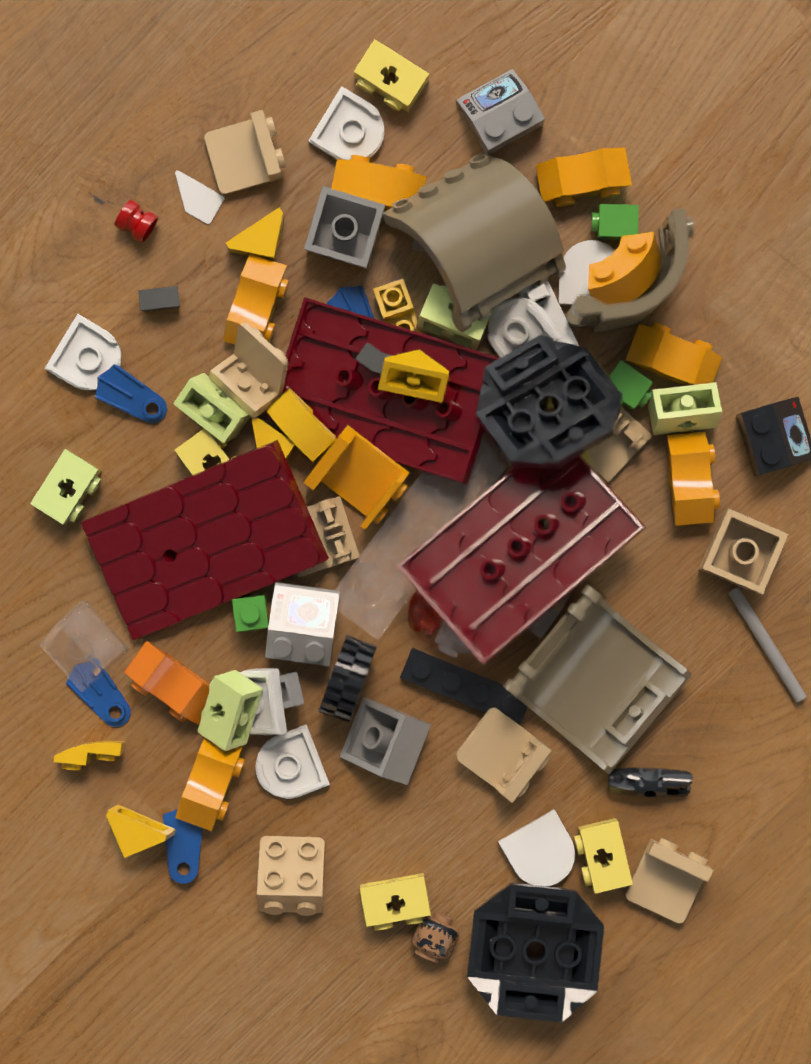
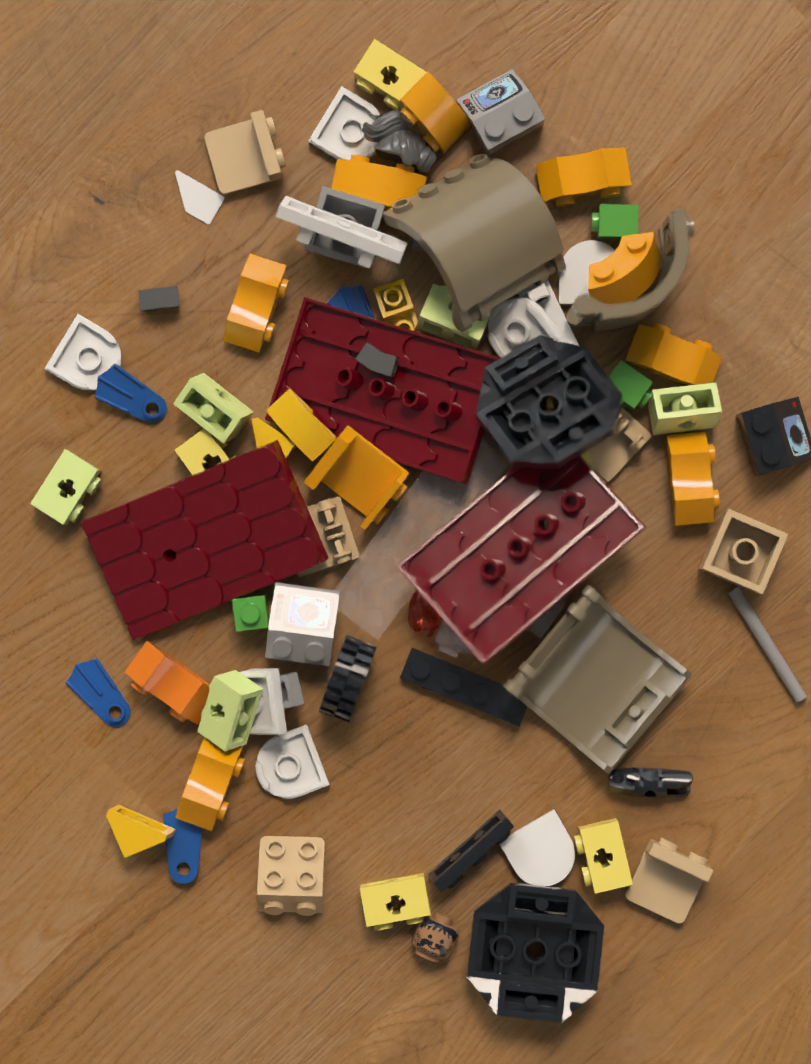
(81, 754): yellow slope -> none
(83, 645): clear slope -> none
(135, 221): red wheel -> none
(254, 372): tan bracket -> none
(260, 238): yellow slope -> none
(341, 229): none -> white hinge
(385, 741): light grey slope -> none
(398, 142): none -> dark grey hair
(414, 376): yellow slope -> none
(434, 113): none -> light orange brick
(471, 851): none -> black plate
(503, 754): tan bracket -> none

